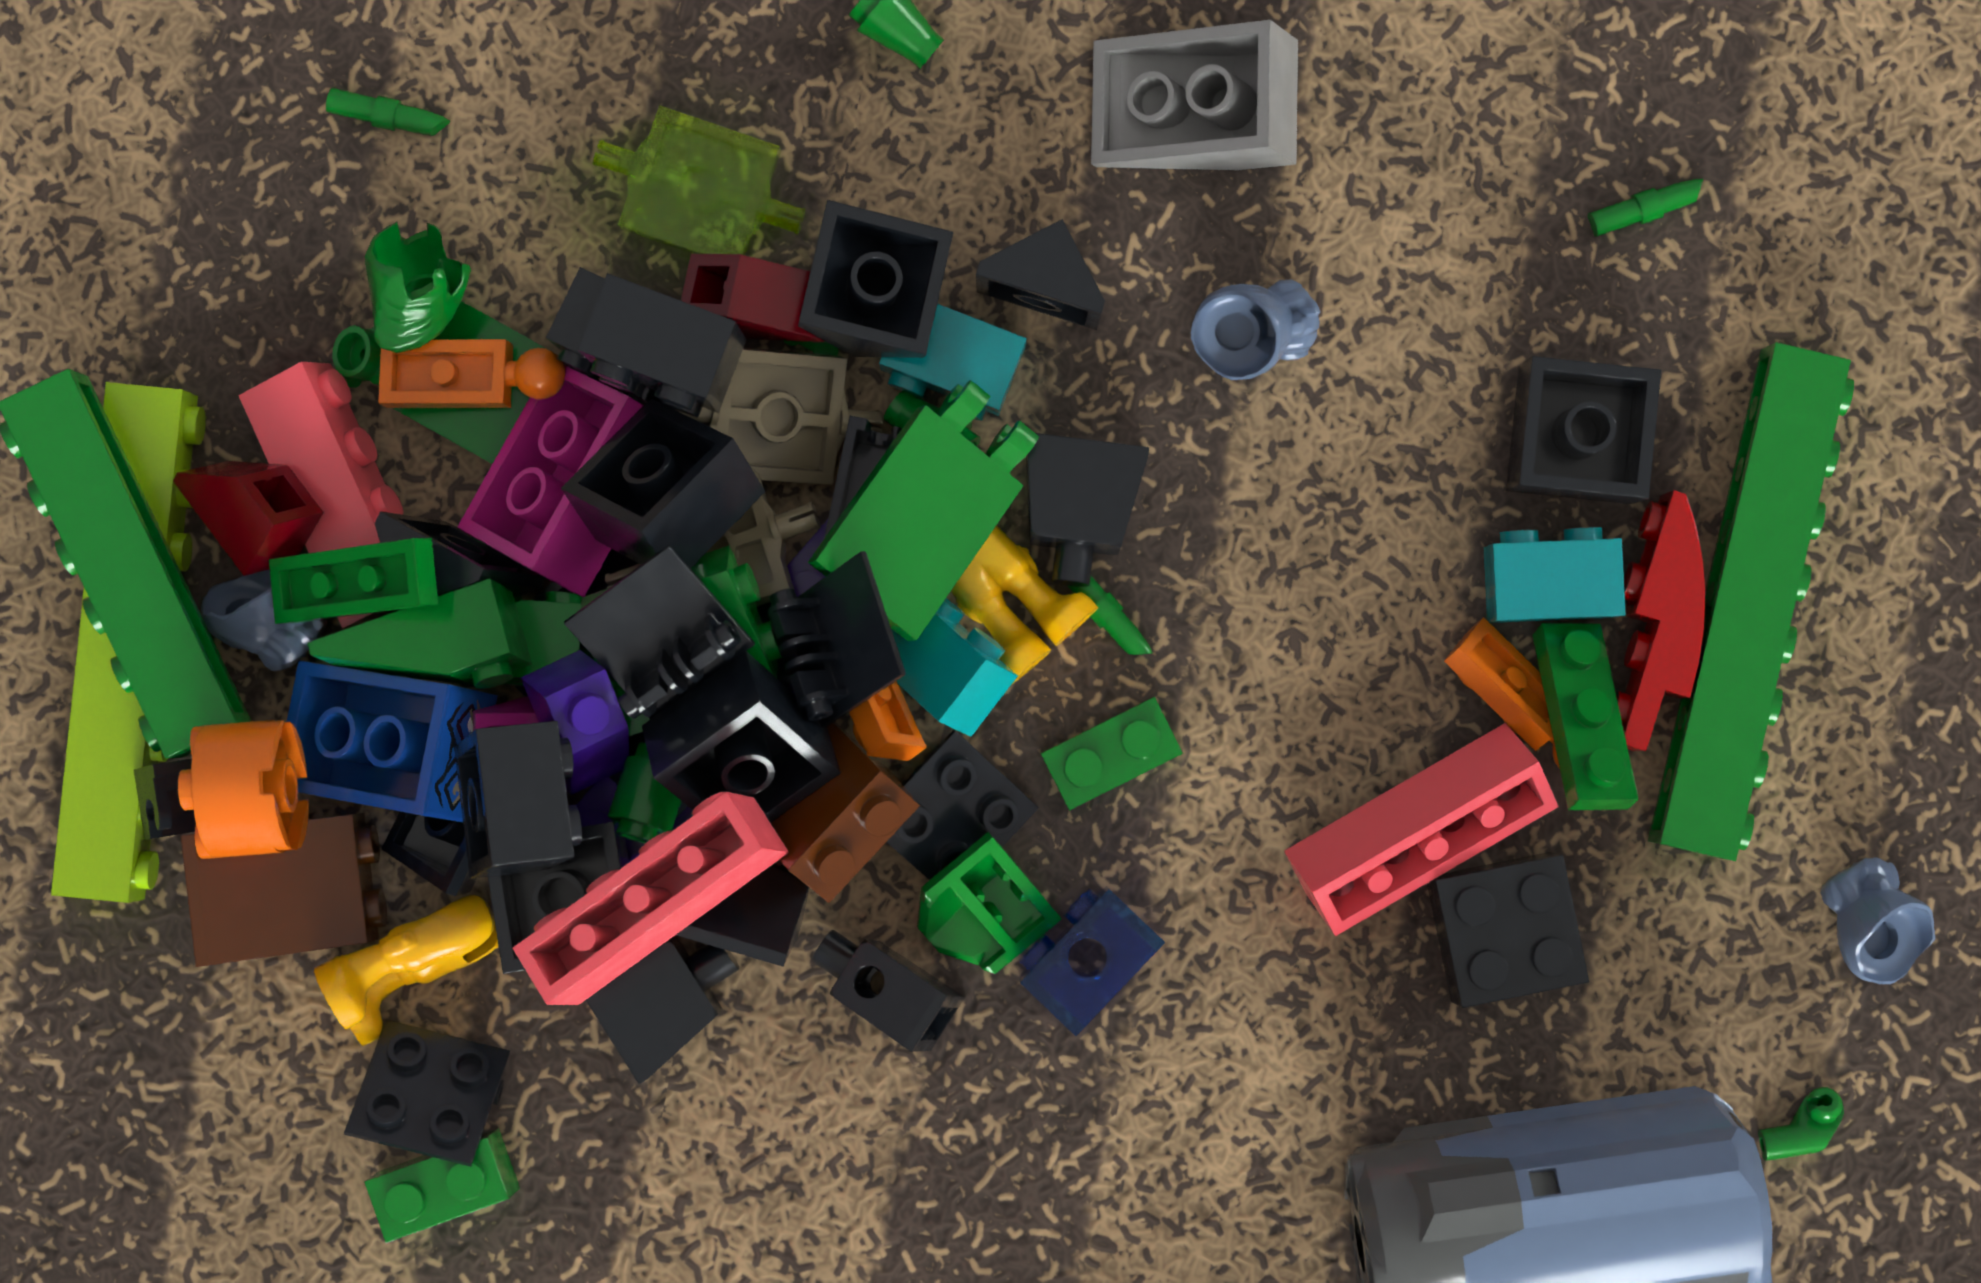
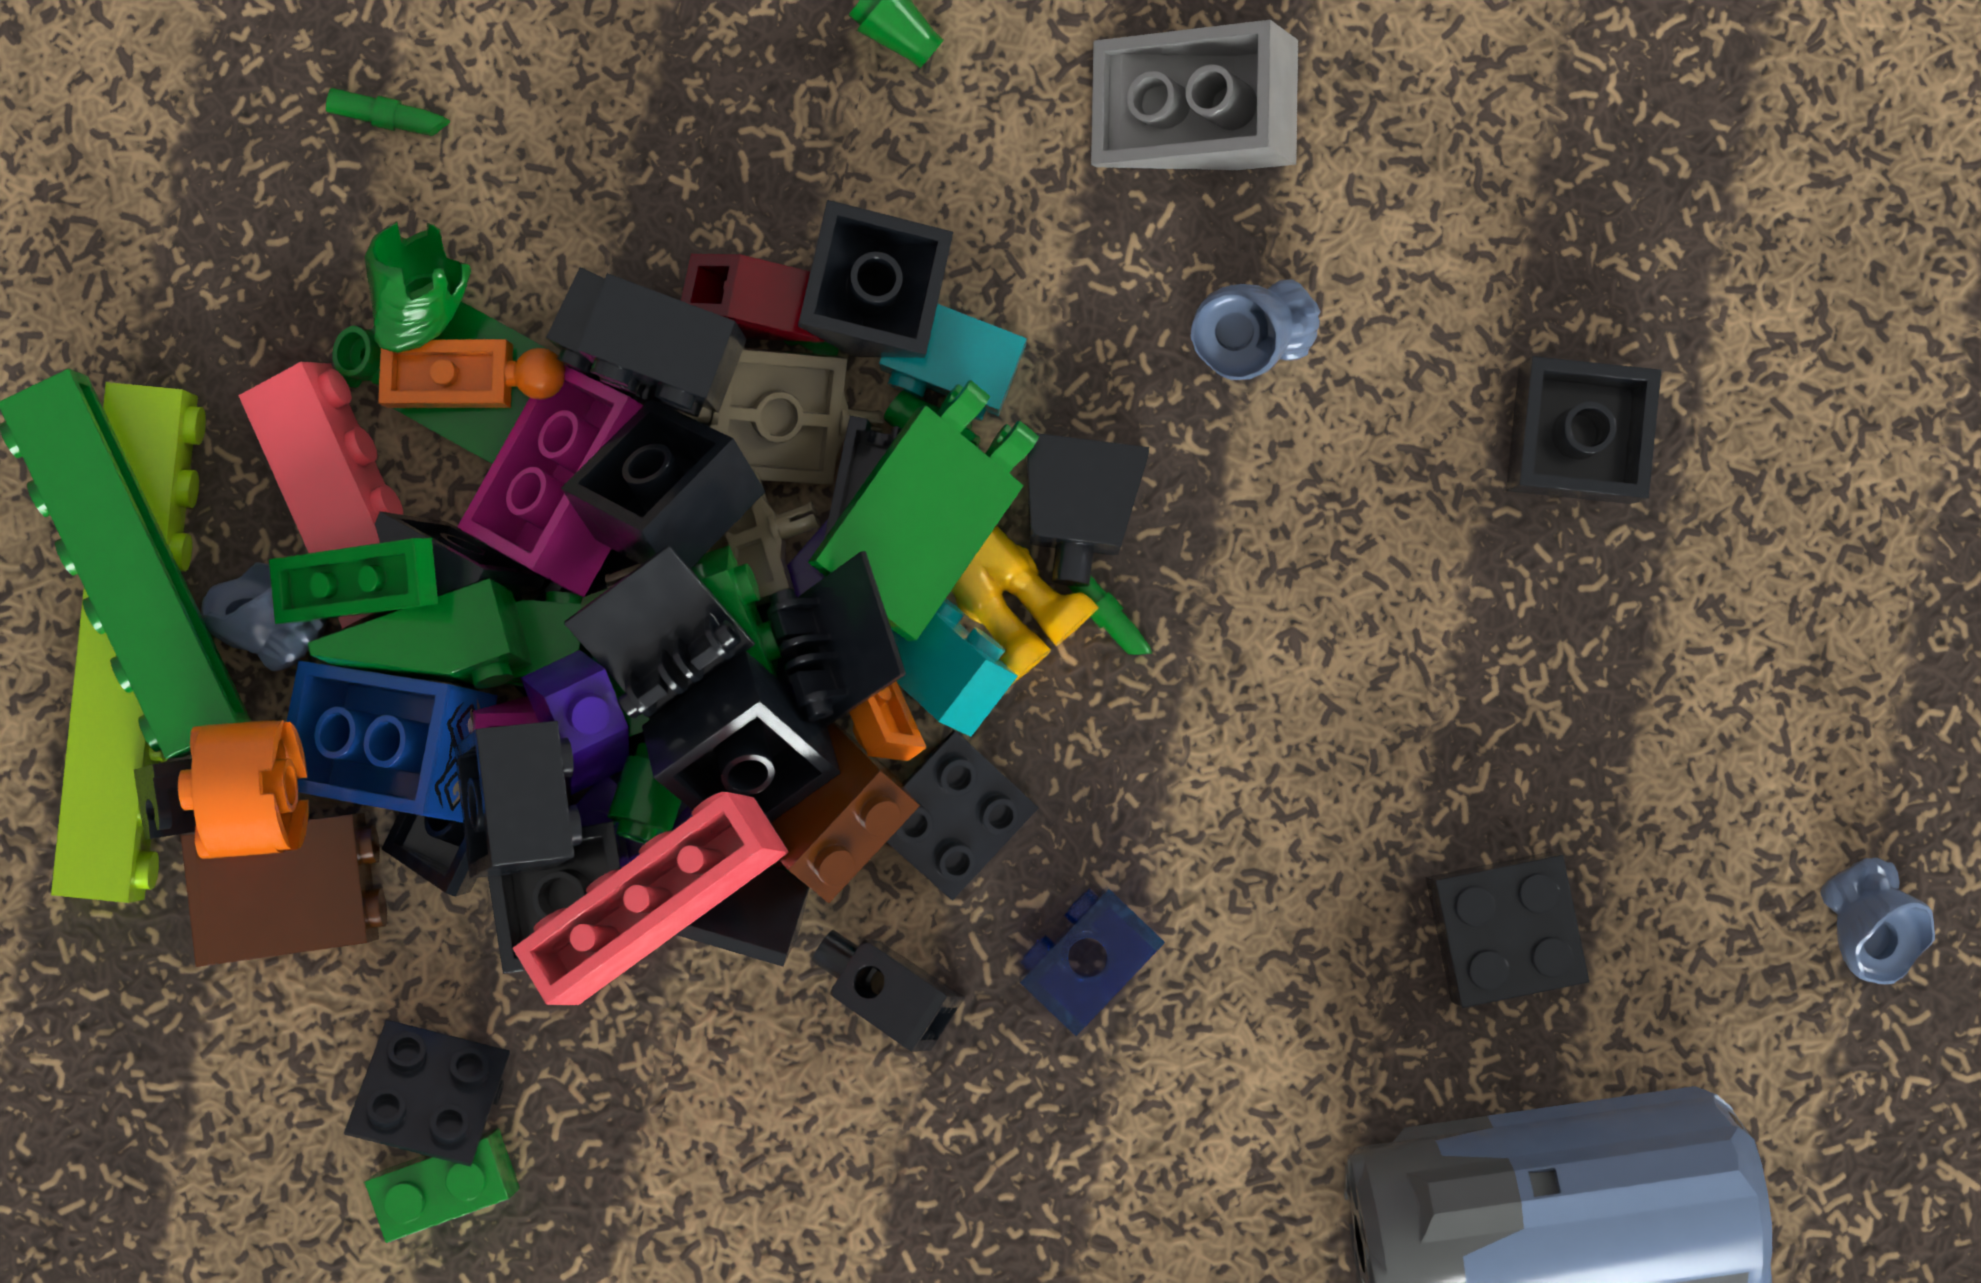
(252, 510): dark red slope -> none
(406, 956): yellow piece -> none
(661, 1003): black torso -> none
(698, 185): clear neon green plate -> none
(983, 908): green slope -> none
(1044, 276): black slope -> none
(1111, 753): green plate -> none
(1421, 828): coral brick -> none
(1504, 681): orange plate -> none
(1554, 577): teal brick -> none
(1584, 717): green plate -> none
(1644, 206): green piece -> none
(1670, 598): red slope -> none
(1751, 601): green brick -> none
(1808, 1130): green arm -> none

